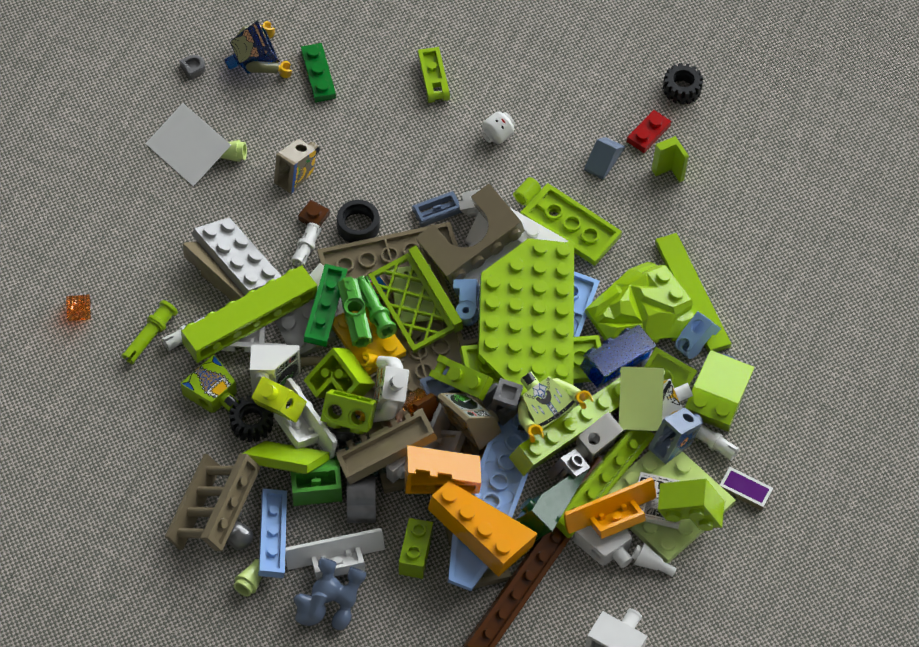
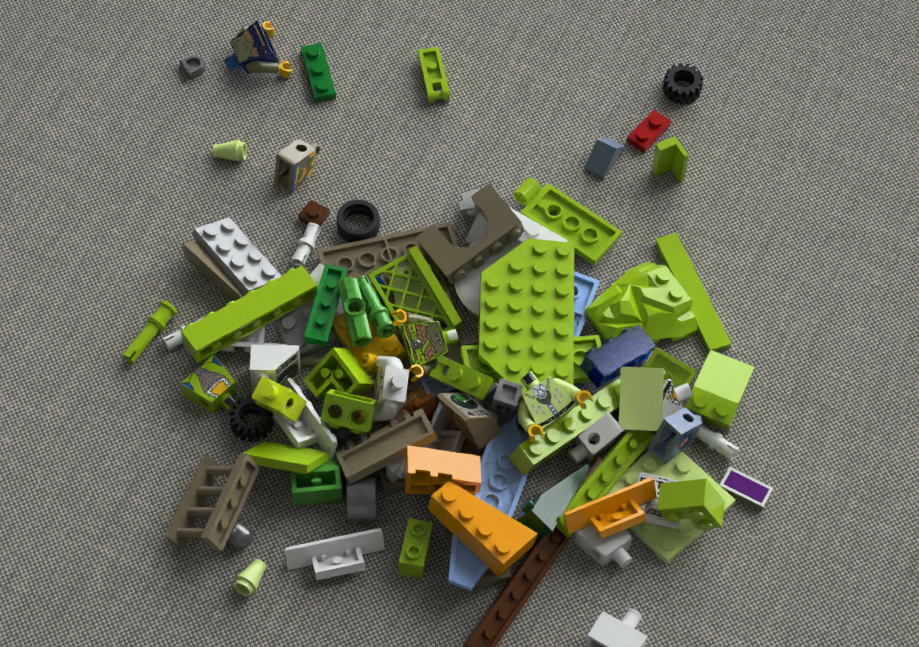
(78, 307): clear orange tile -> none
(188, 144): white sticker -> none
(272, 533): light blue plate -> none
(326, 589): sand blue animal -> none
(423, 341): none -> torso
(437, 212): sand blue tile -> none
(468, 300): light blue leg -> none
(498, 127): white head -> none
(569, 464): flat silver bracket -> none
(647, 558): white cone -> none
(696, 335): light blue leg -> none

